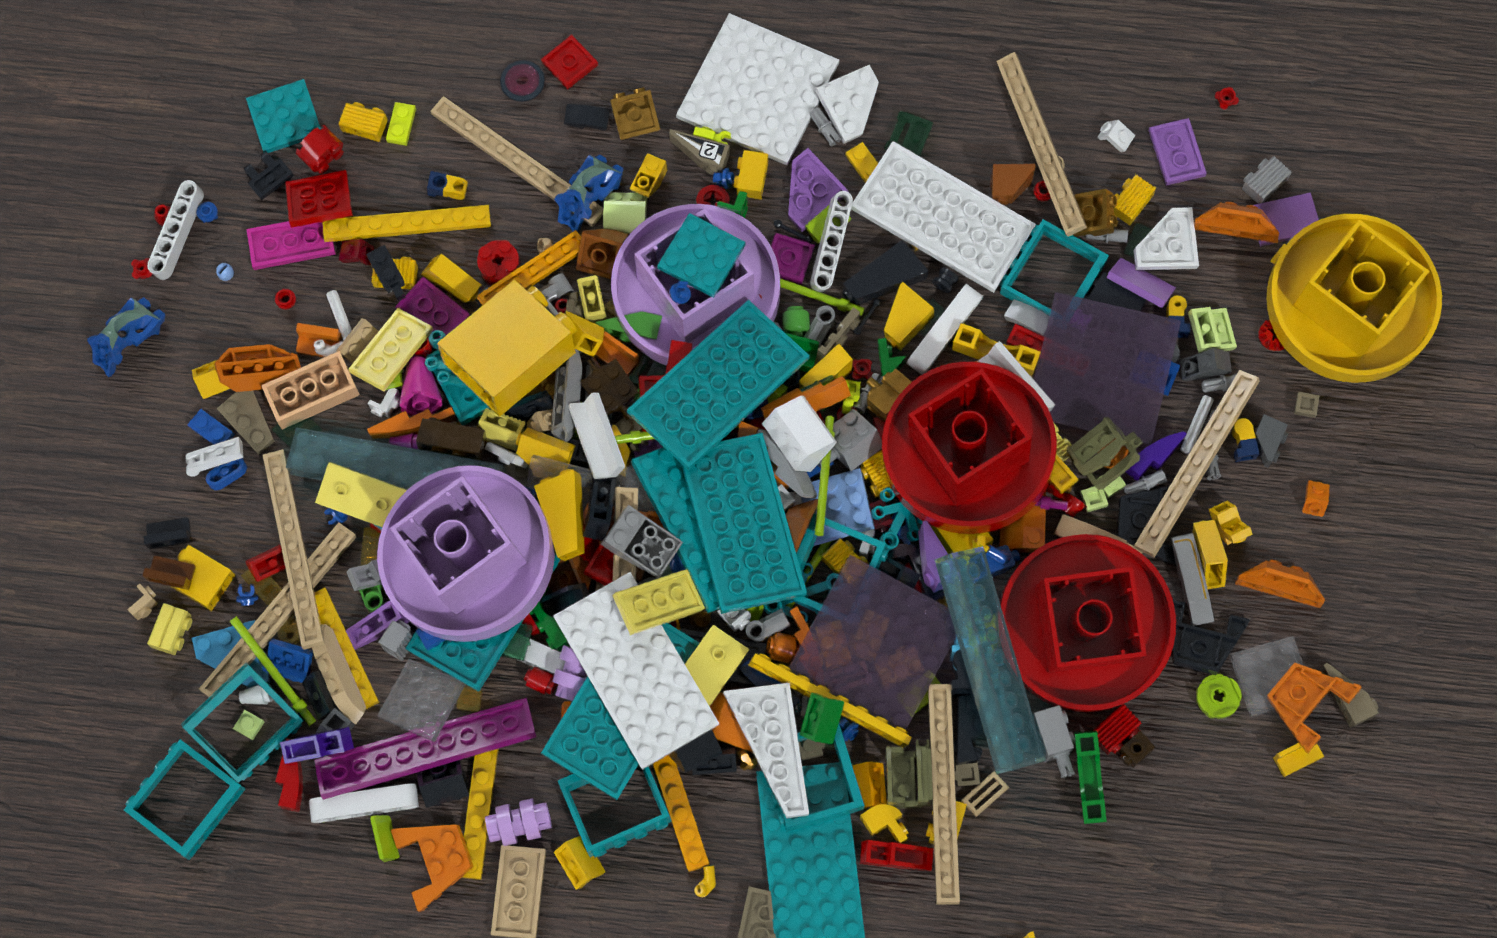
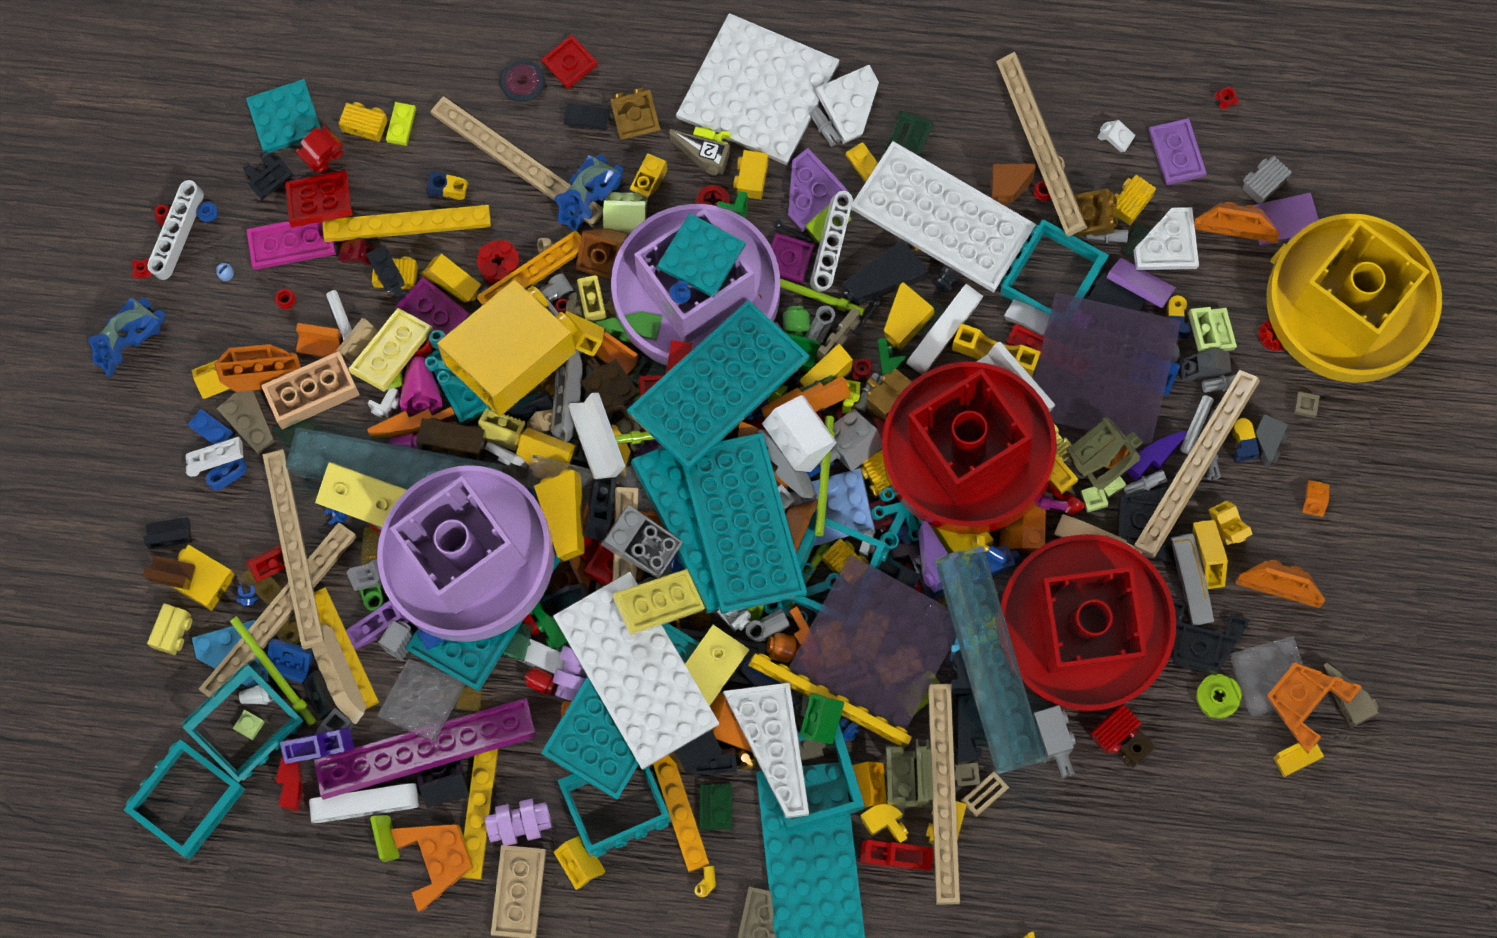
(143, 606): tan bracket -> none
(325, 349): white arm -> none
(716, 807): none -> dark green plate
(725, 178): blue plate -> none
(1090, 777): green arch -> none

